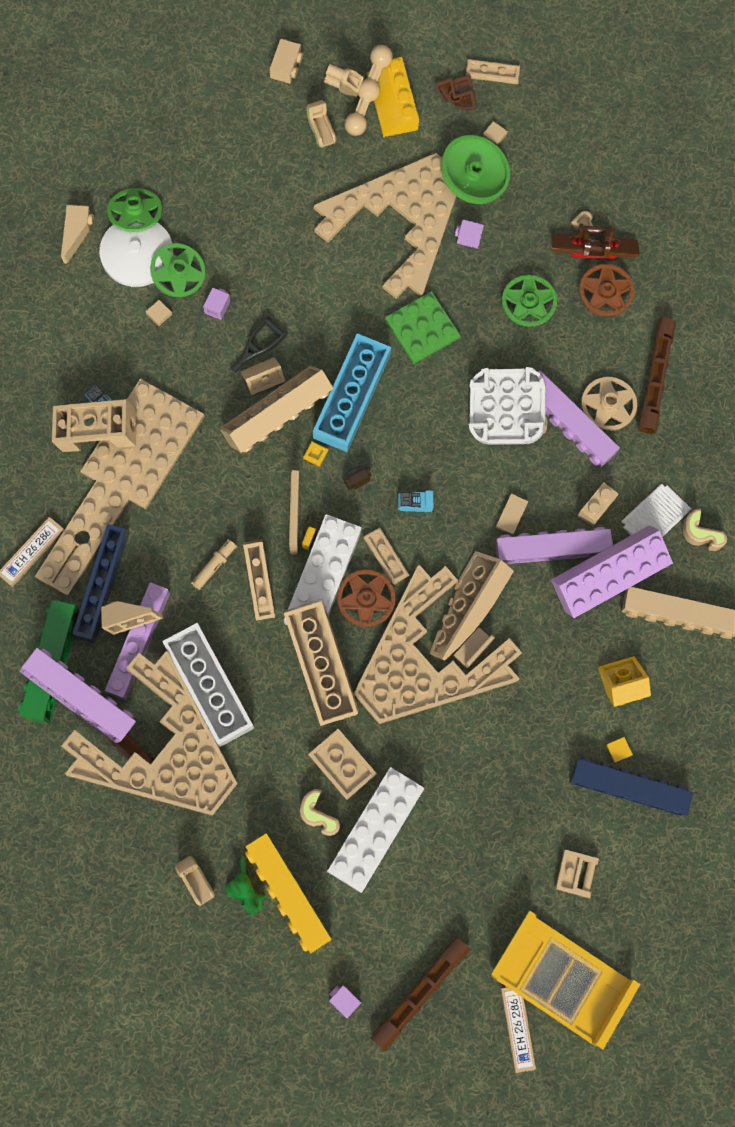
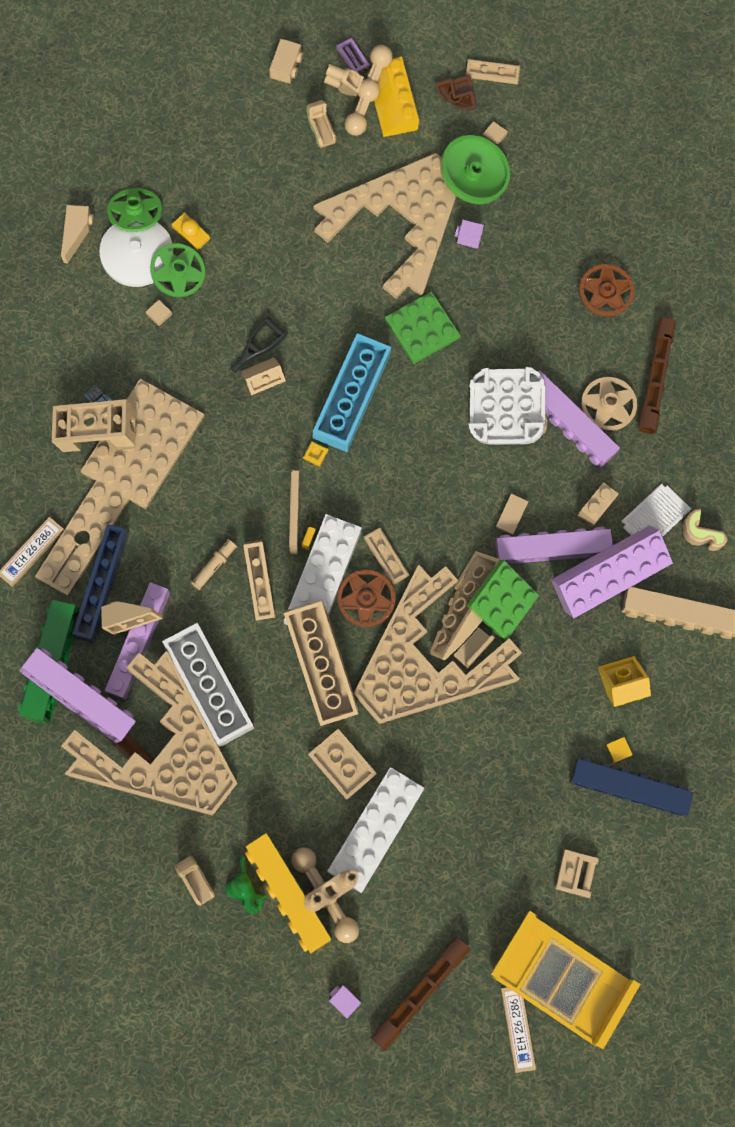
(190, 231): none -> yellow tile
(217, 303): lavender brick -> none
(276, 409): tan brick -> none
(316, 818): animal -> none
(326, 893): none -> tan connector
(344, 45): none -> lavender tile
(357, 477): dark brown brick -> none
(416, 501): medium azure leg -> none
(502, 600): none -> bright green plate
(529, 300): bright green wheel -> none
(581, 246): reddish brown piece -> none
(584, 217): tan tile -> none

